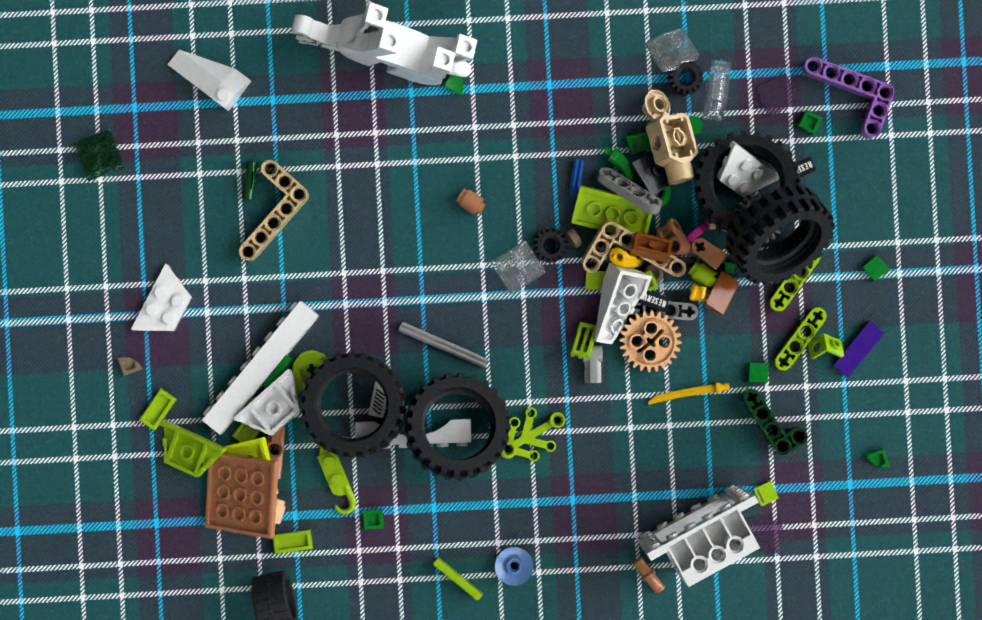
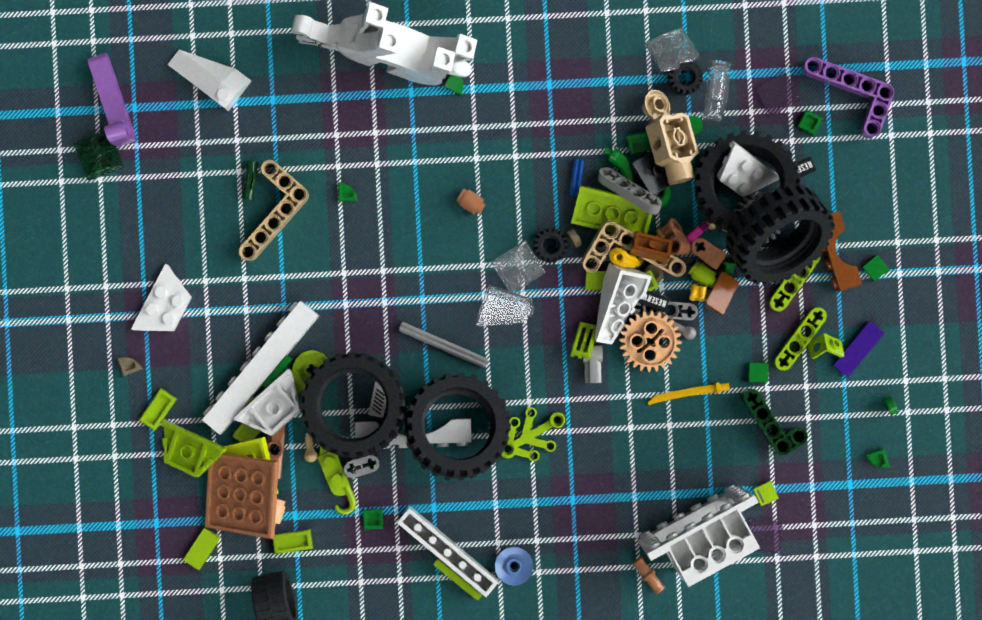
(120, 128): none -> medium lavender beam
(202, 548): none -> lime tile
(310, 454): none -> tan piece
(346, 193): none -> green tile
(362, 471): none -> light grey beam
(448, 551): none -> white brick
(503, 308): none -> clear slope
(688, 332): none -> light grey piece
(843, 275): none -> dark orange arch
(890, 405): none -> green tile

